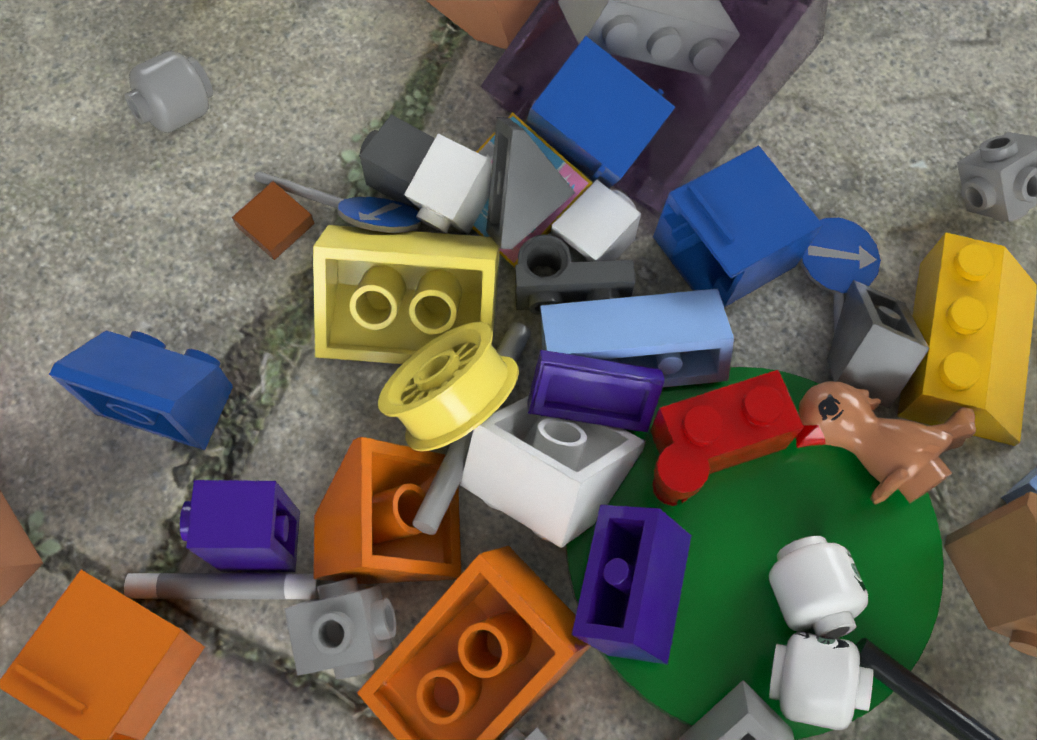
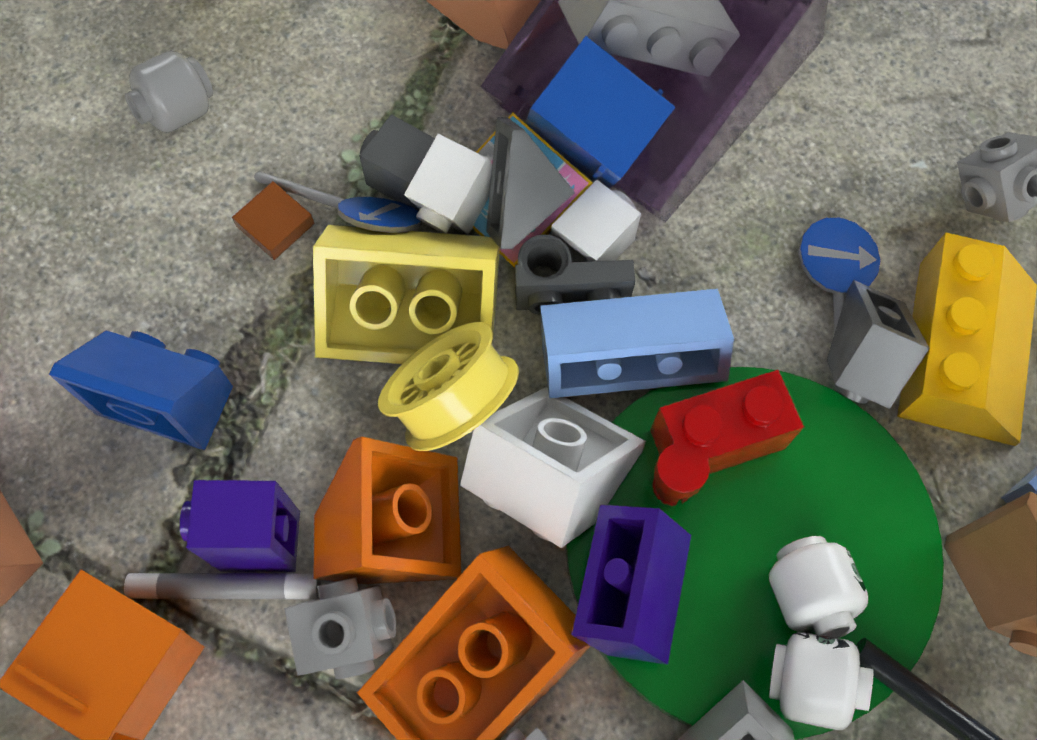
(452, 467): light grey bar -> none
(594, 391): dark purple tile -> none
(736, 227): blue piece -> none
(891, 450): nougat animal -> none

